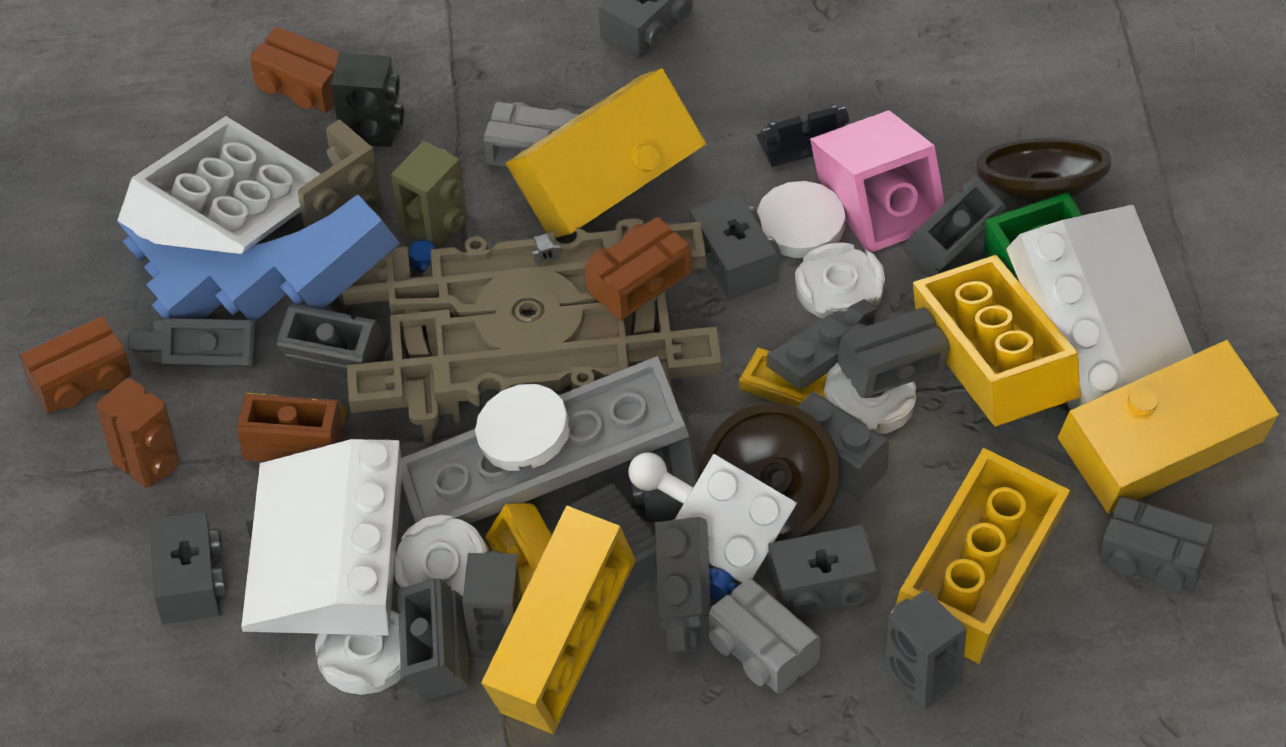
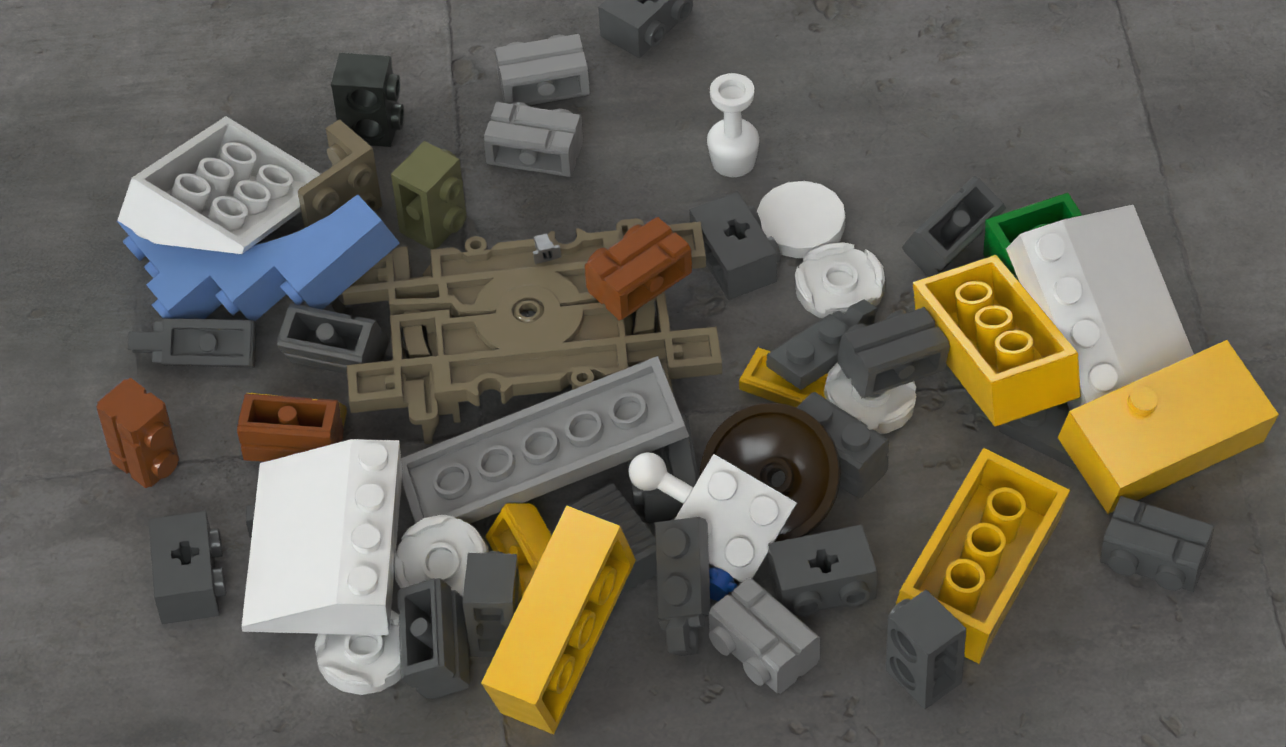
(75, 365): dark orange brick -> none
(295, 69): dark orange brick -> none
(420, 255): blue piece -> none
(522, 427): white tile -> none
(542, 70): none -> light grey brick
(606, 153): yellow brick -> none
(733, 140): none -> white piece
(790, 138): black hinge -> none
(882, 177): bright pink slope -> none
(1043, 167): dark brown dish -> none

